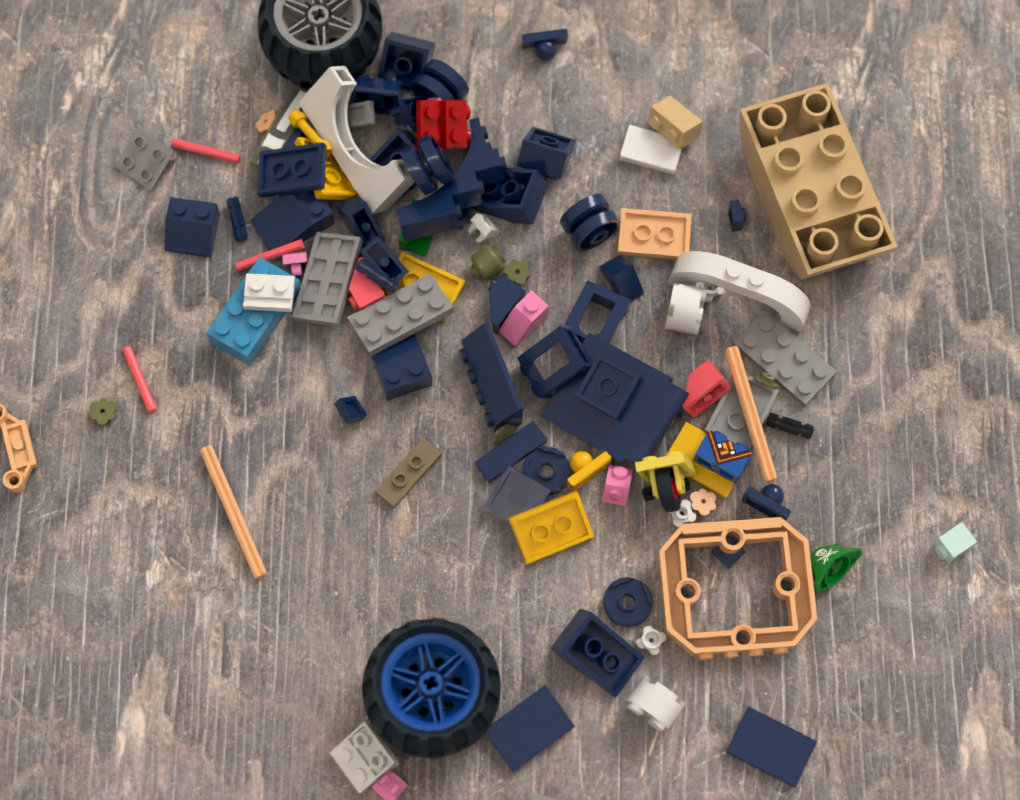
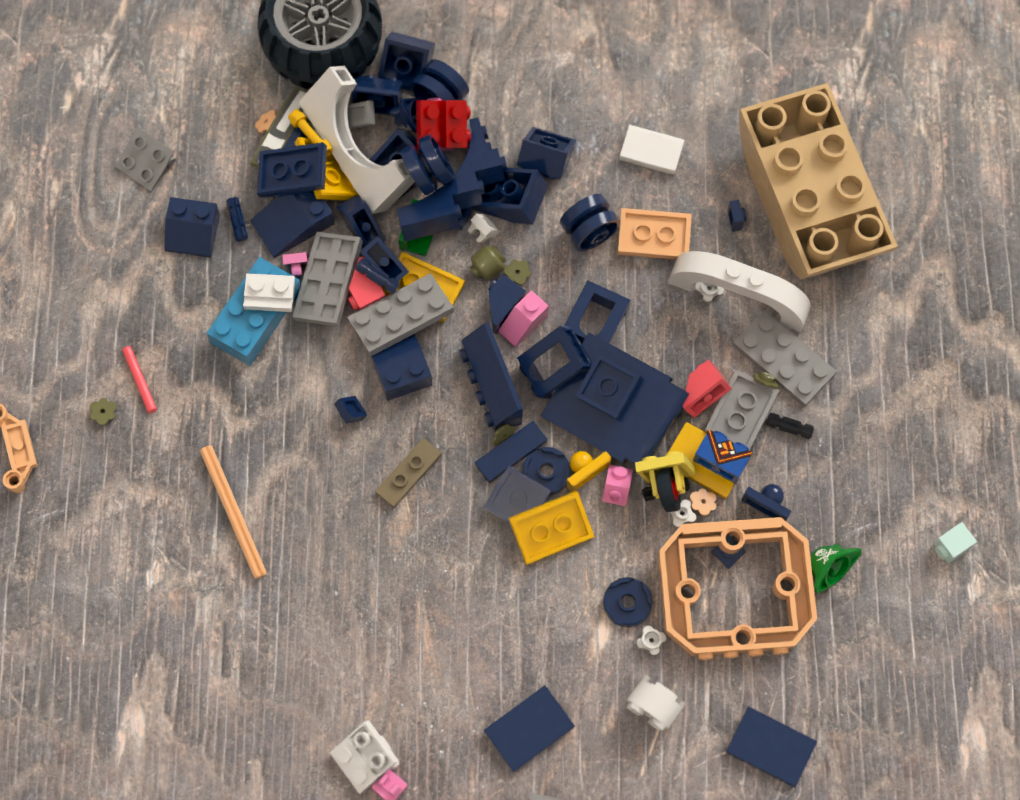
(207, 151): coral bar -> none
(270, 255): coral bar -> none
(440, 731): wheel -> none
(544, 42): dark blue tile -> none
(597, 652): dark blue slope -> none
(622, 277): dark blue slope -> none
(674, 122): tan brick -> none
(685, 308): white brick -> none
(750, 414): light nougat axle -> none

